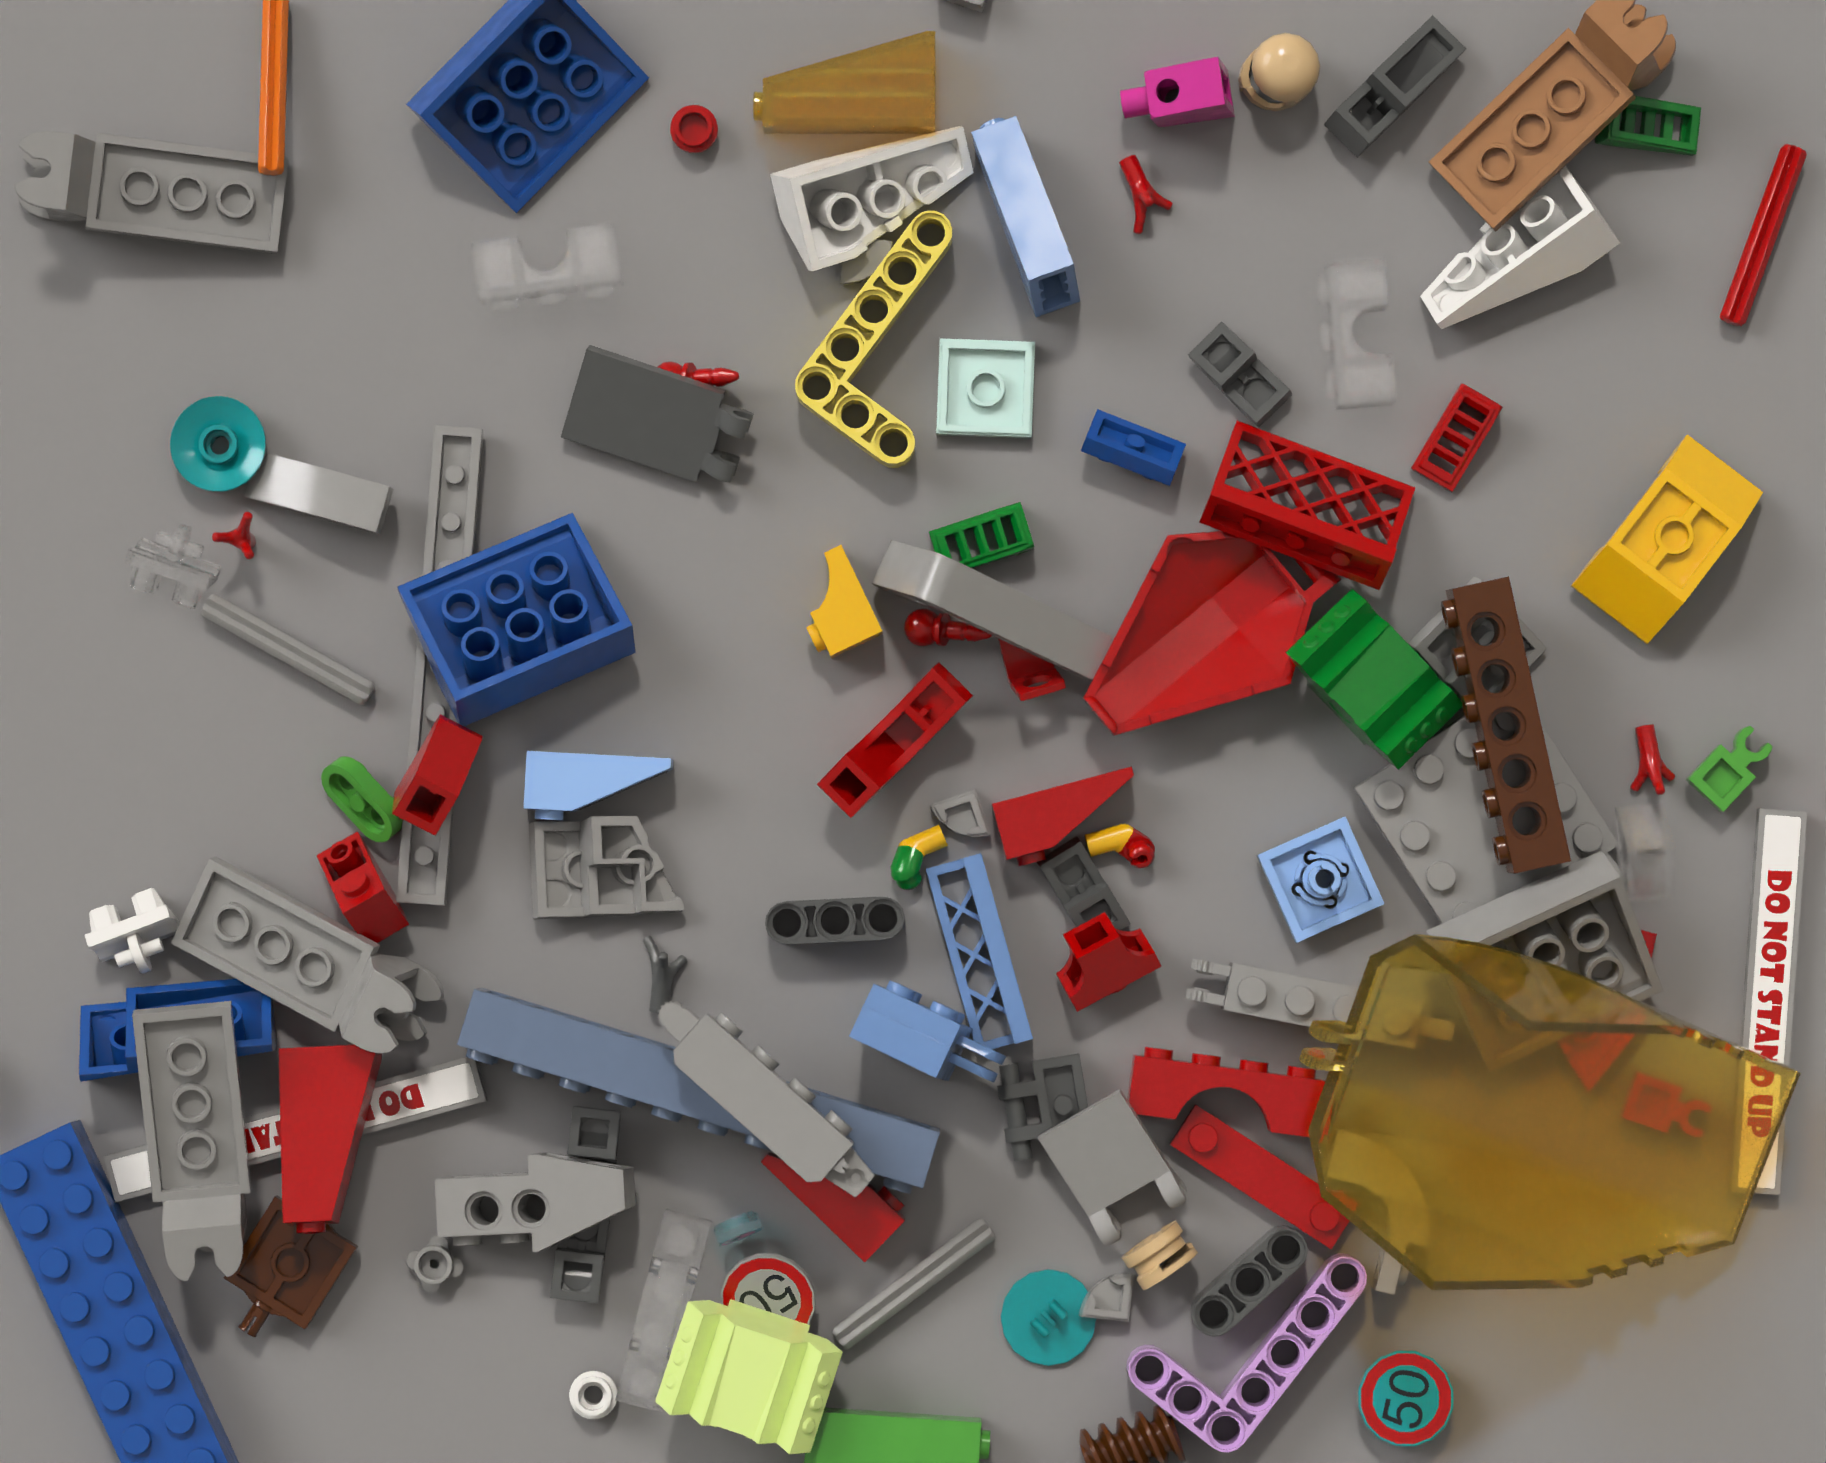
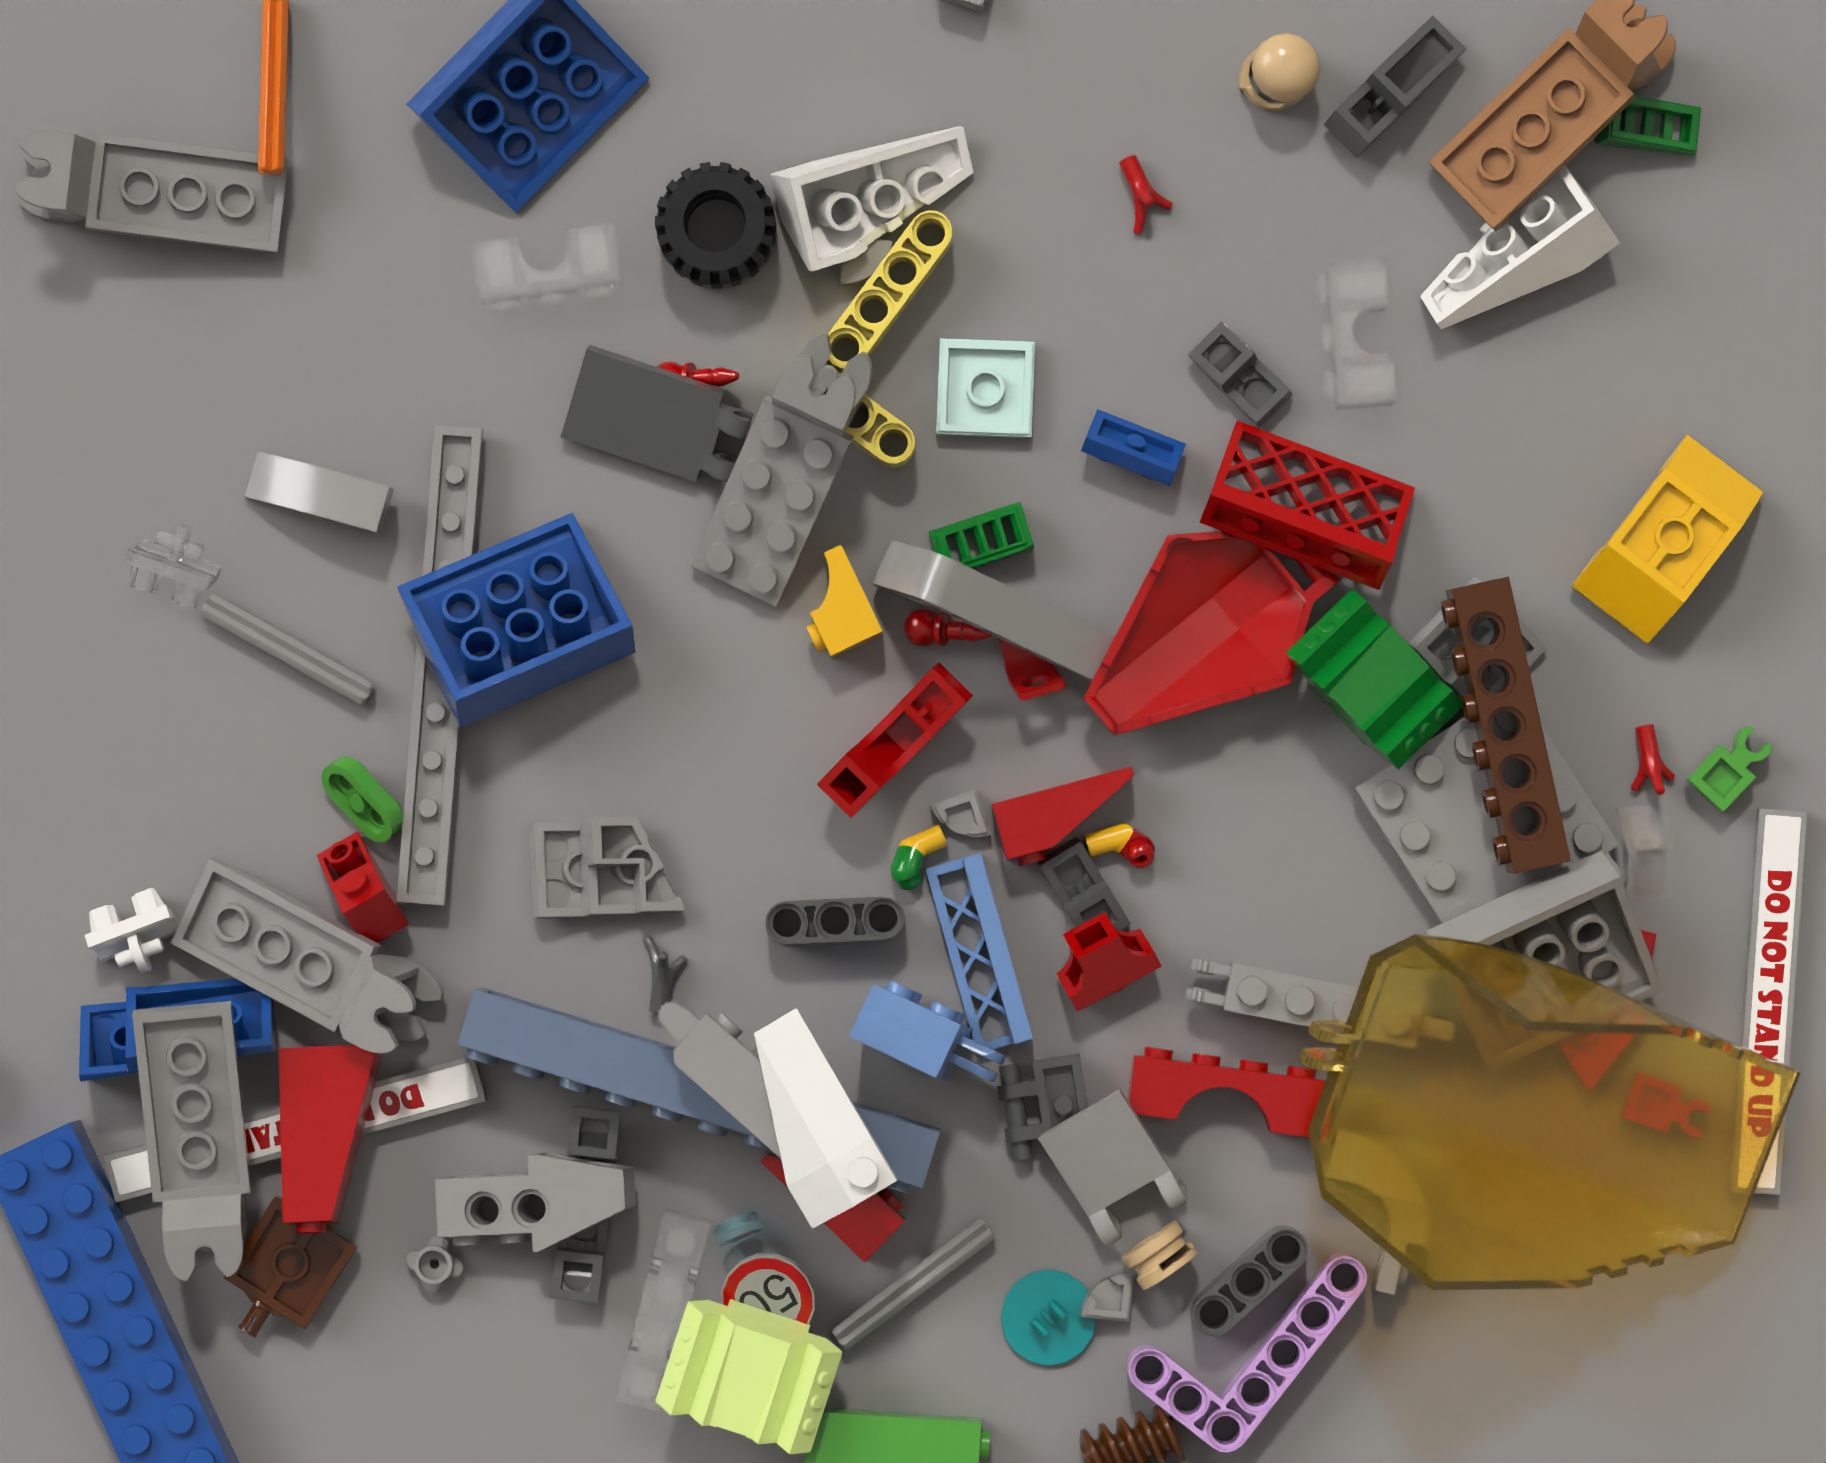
(198, 429): teal dish -> none
(239, 537): red bar -> none
(436, 775): red slope -> none
(576, 781): light blue slope -> none
(582, 1405): white plate -> none
(694, 129): red plate -> none
(715, 184): none -> black tyre
(784, 473): none -> light grey hinge
(819, 1132): none -> white wedge
(856, 93): clear yellow slope -> none
(1026, 215): slope -> none
(1201, 97): dark pink torso -> none
(1259, 1175): red plate -> none
(1320, 879): light blue plate -> none
(1405, 1398): piece -> none
(1474, 400): red slope -> none
(1763, 235): red axle -> none

